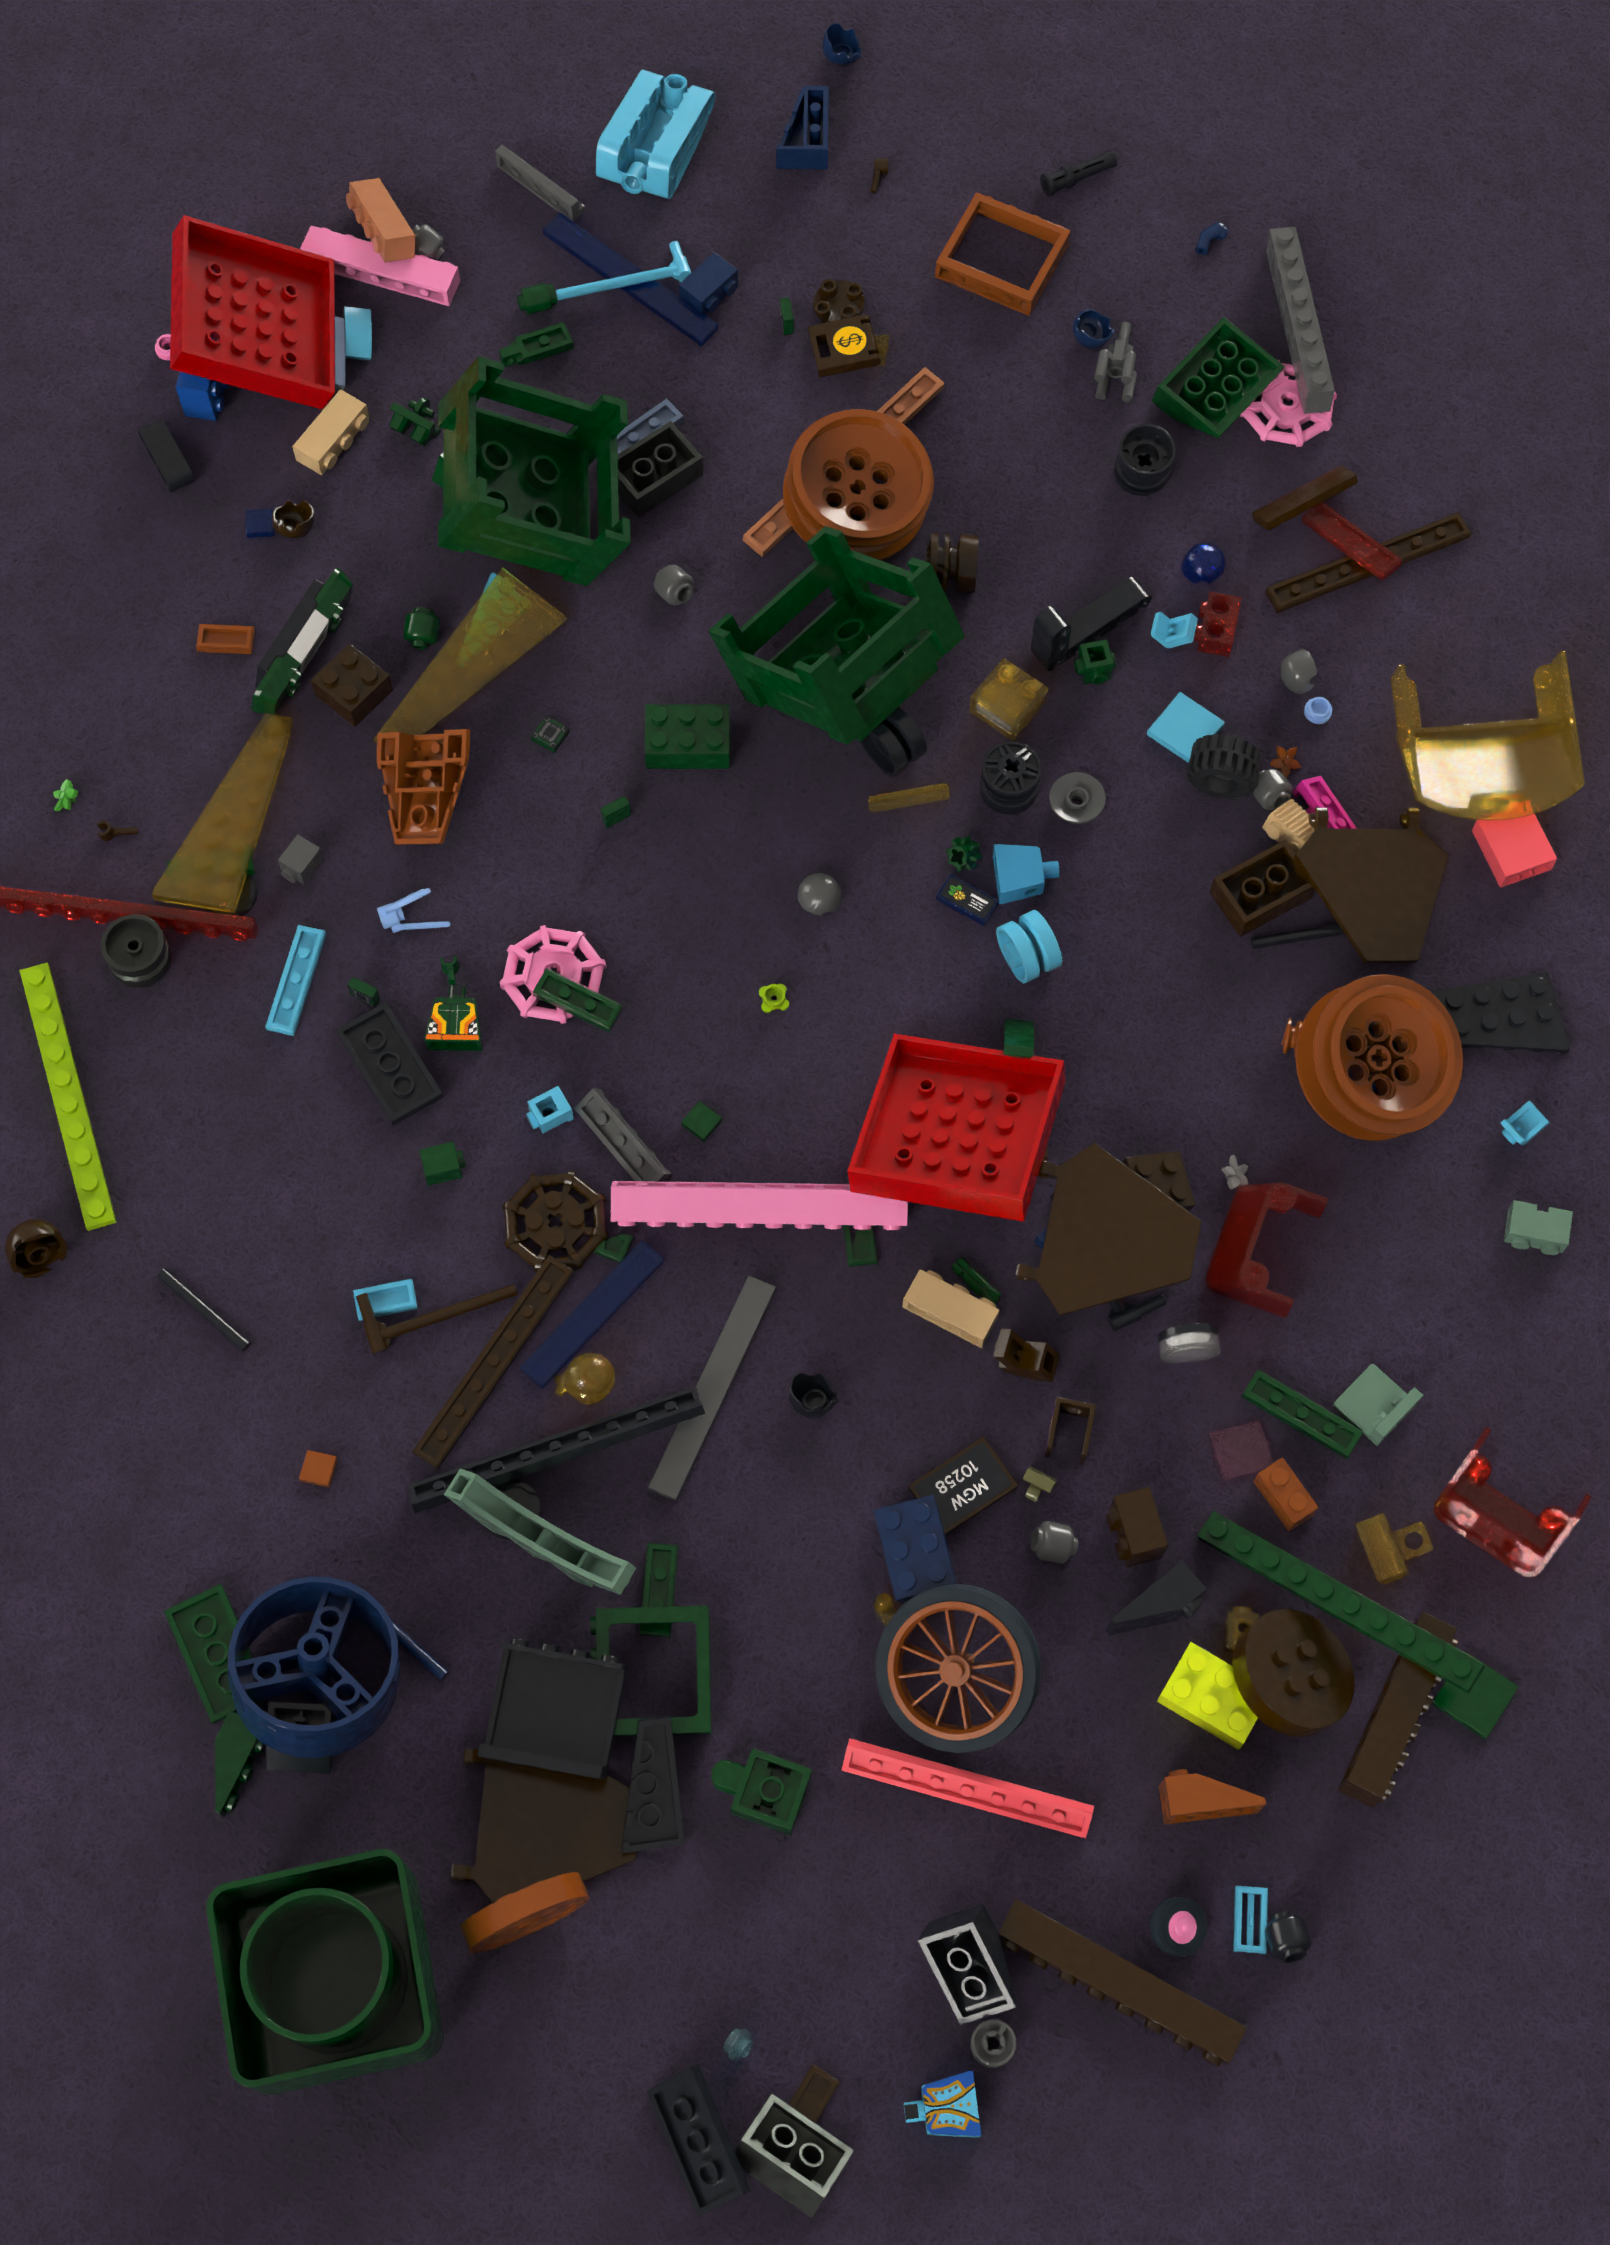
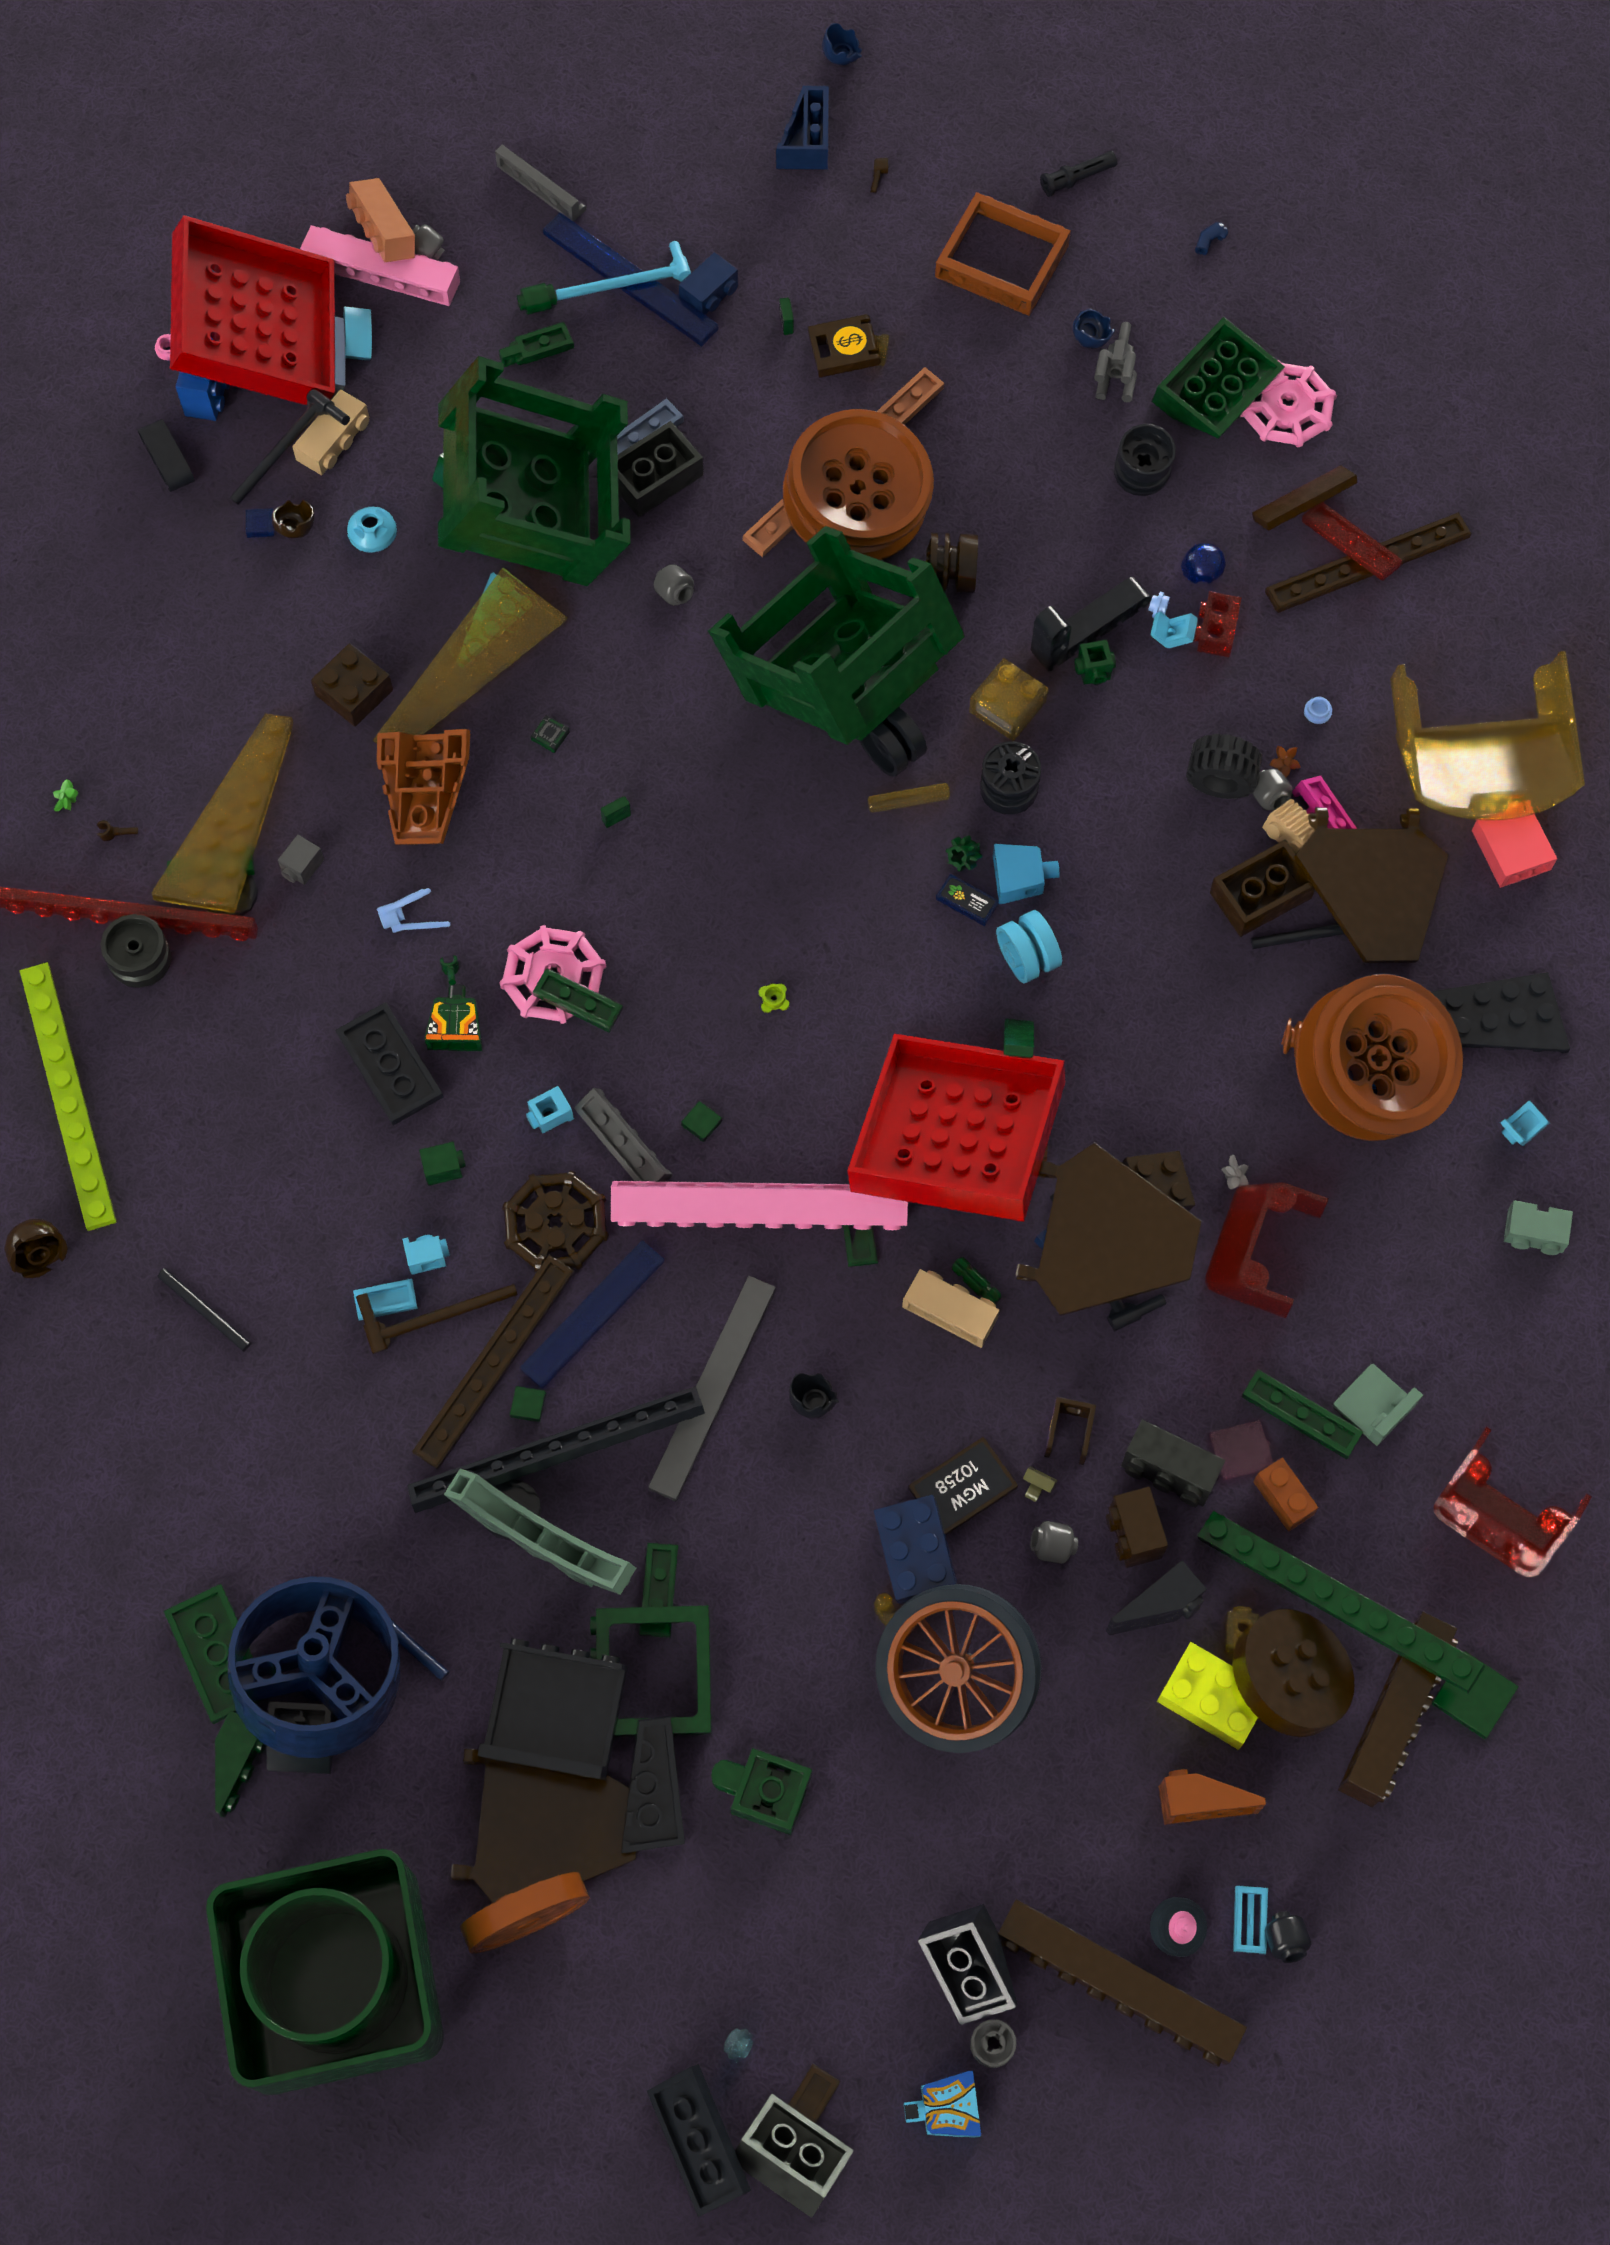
(225, 639): dark orange tile -> none
(296, 980): medium azure tile -> none
(299, 641): piece -> none
(318, 405): none -> black bar
(318, 1468): dark orange tile -> none
(364, 992): dark green tile -> none
(373, 538): none -> medium azure piece
(403, 417): dark green hips -> none
(421, 628): dark green head -> none
(425, 1253): none -> medium azure brick
(527, 1404): none -> dark green tile
(587, 1378): clear yellow hat -> none
(615, 1247): dark green tile -> none
(653, 134): medium azure panel -> none
(687, 736): dark green brick -> none
(819, 894): dark grey hair -> none
(838, 300): dark brown dish -> none
(967, 1788): coral plate -> none
(1025, 1358): dark brown brick -> none
(1081, 787): dark grey dish -> none
(1159, 604): none -> light blue plate
(1172, 1464): none -> pearl dark grey brick
(1183, 724): medium azure tile -> none
(1189, 1343): clear piece -> none
(1297, 671): dark grey hair -> none
(1300, 320): dark grey brick -> none
(1388, 1549): clear yellow piece -> none

